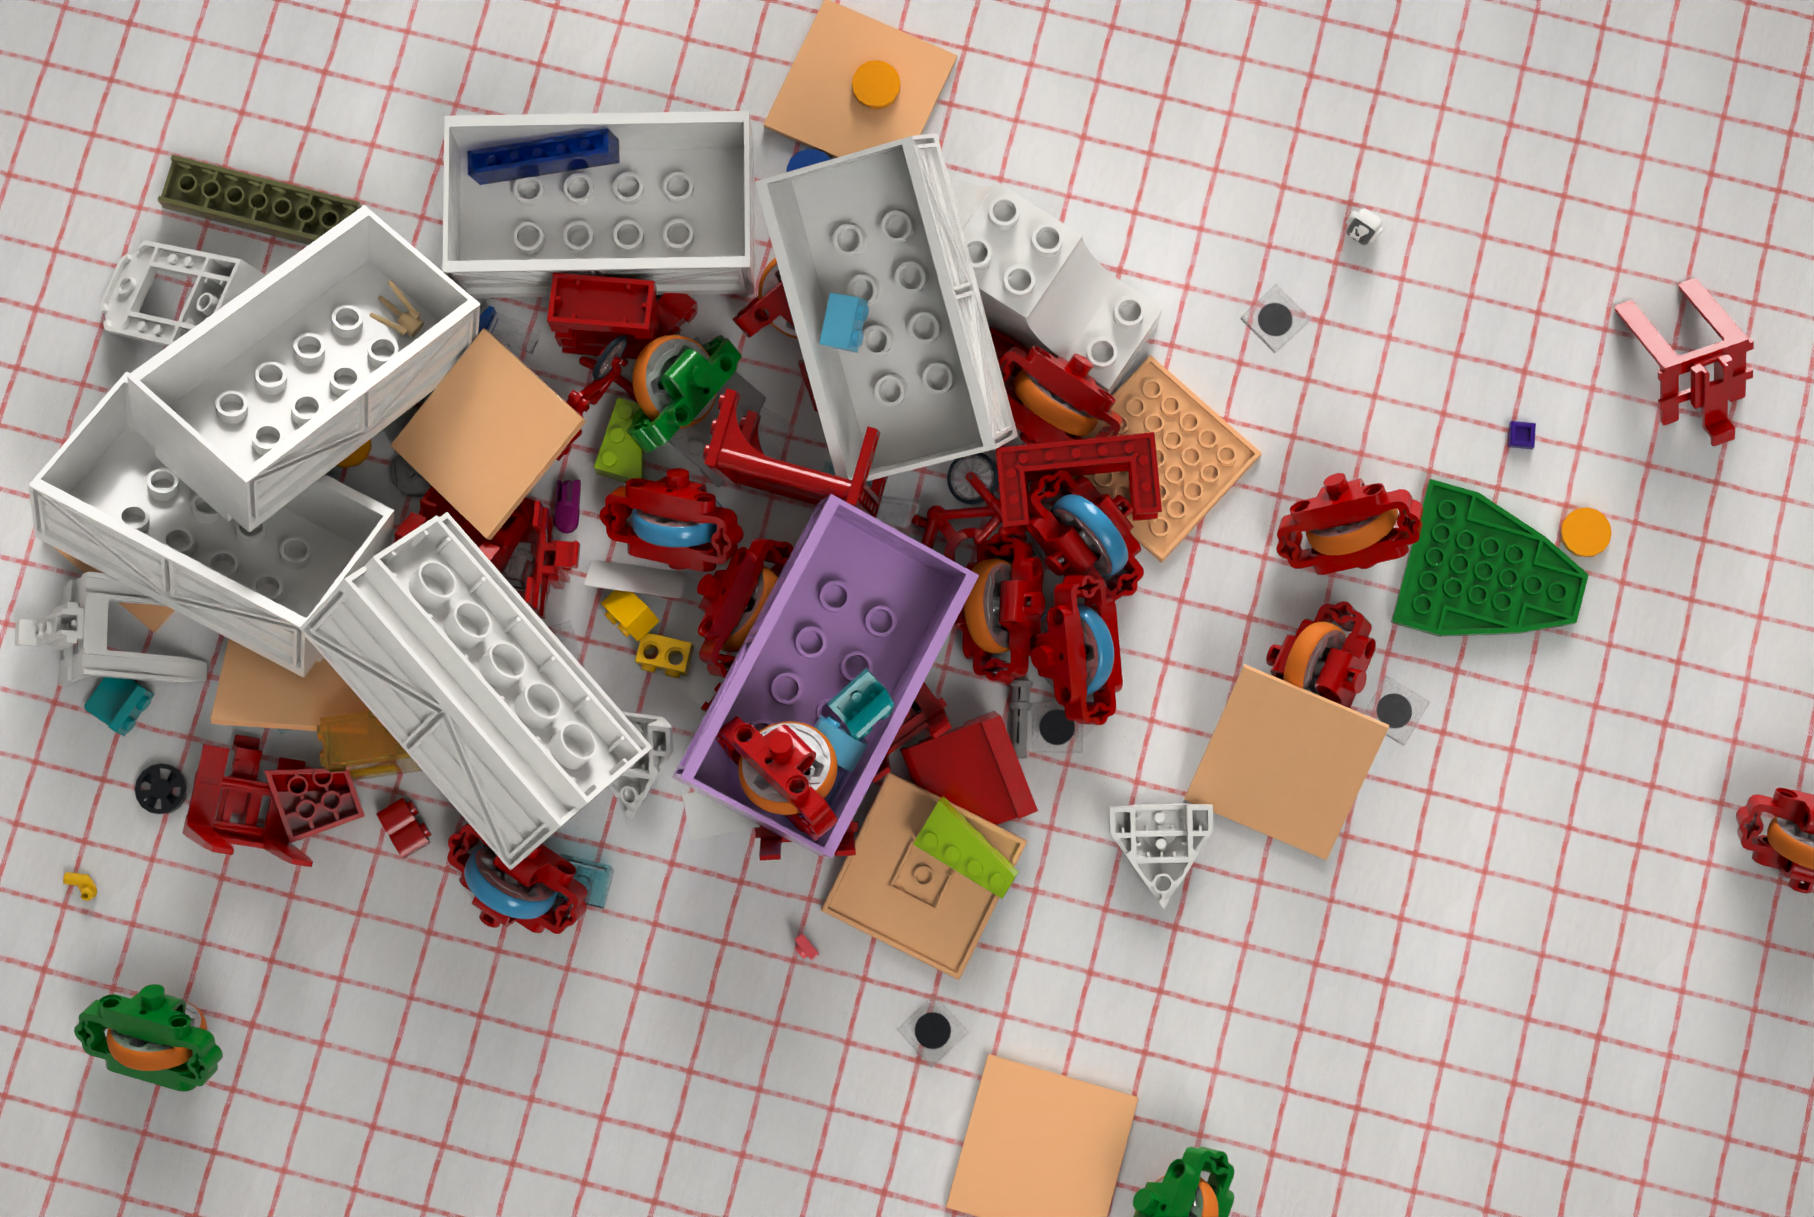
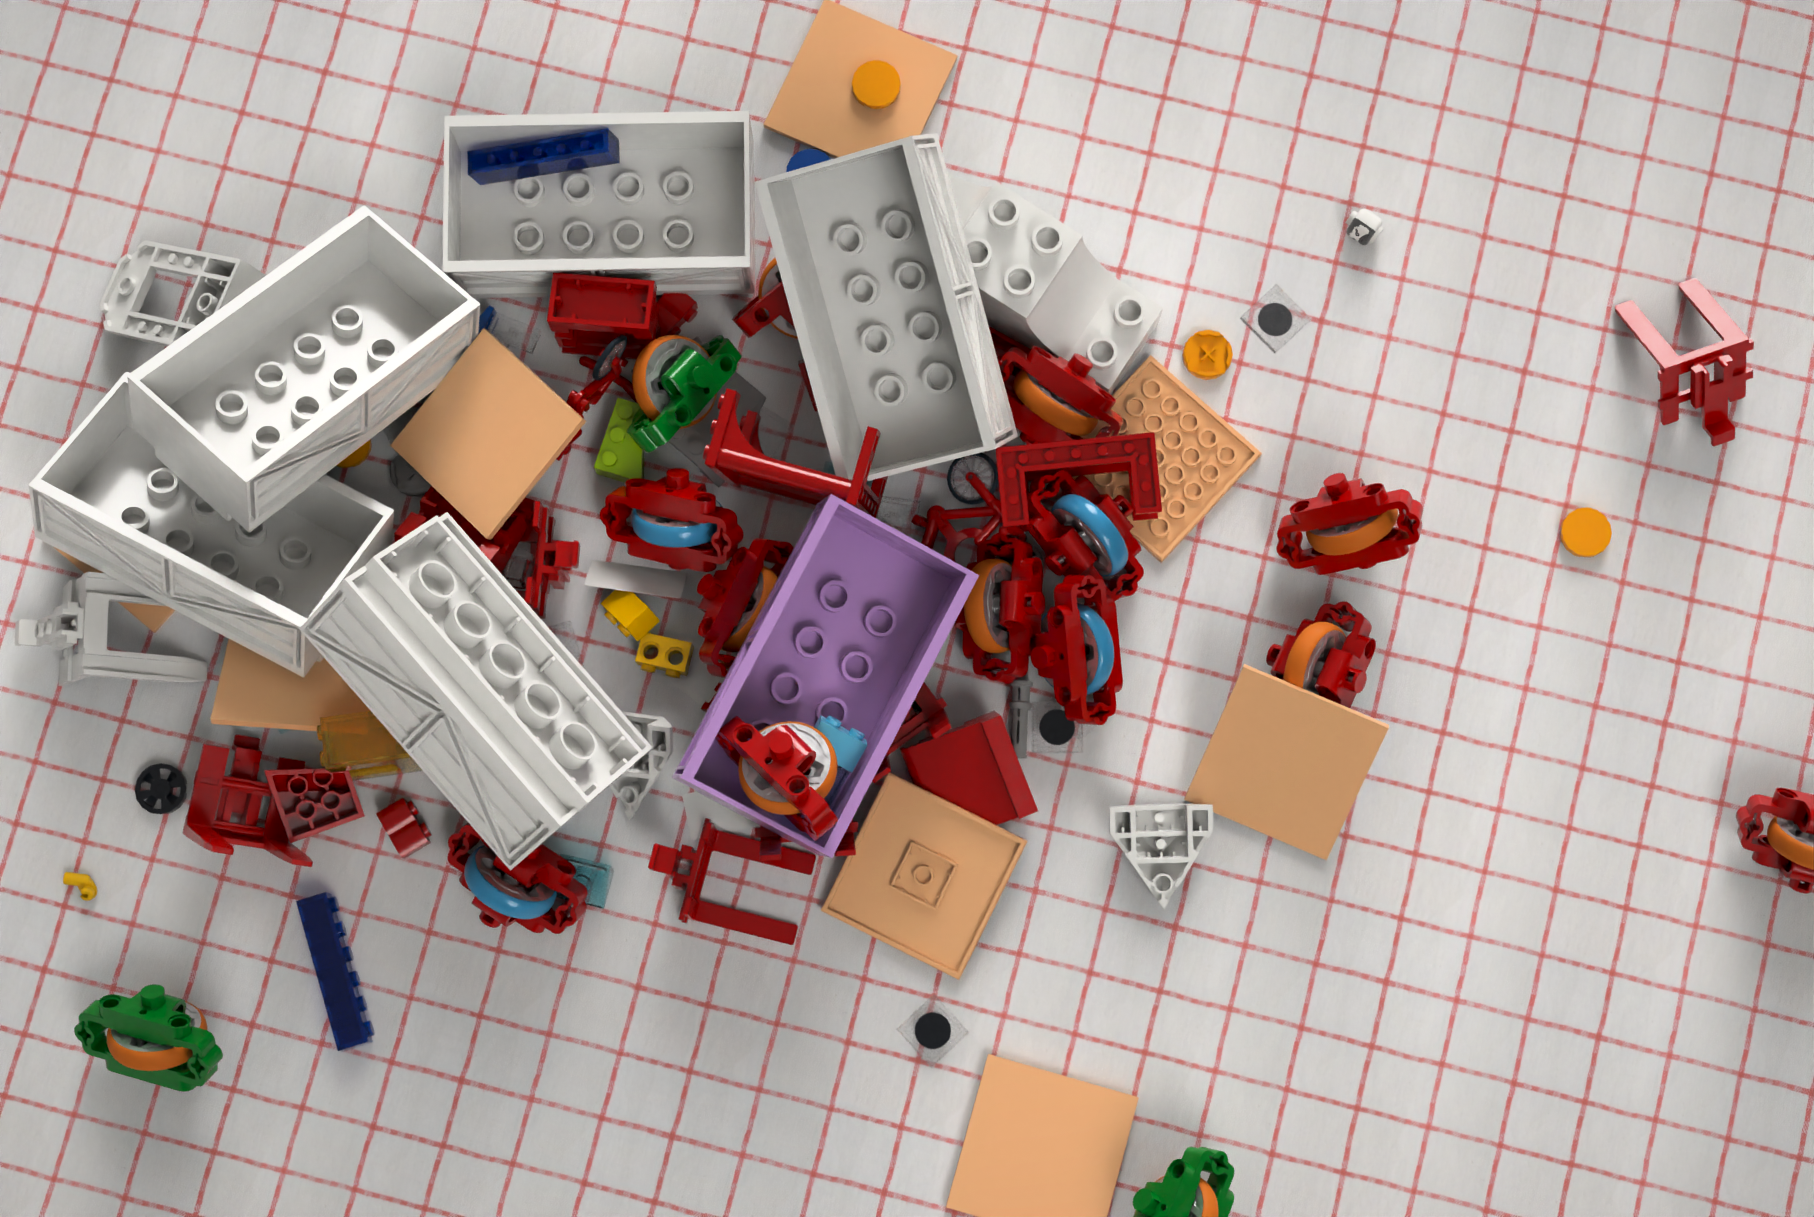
(119, 703): teal bracket -> none
(252, 201): olive tile -> none
(334, 971): none -> clear blue brick
(409, 322): tan plant -> none
(567, 505): magenta arm -> none
(668, 859): none -> red piece
(805, 948): coral plate -> none
(844, 322): medium azure brick -> none
(862, 704): teal bracket -> none
(965, 849): lime wedge -> none
(1207, 354): none -> light orange tile
(1397, 708): clear tile -> none
(1483, 571): green piece -> none
(1521, 435): dark purple tile -> none

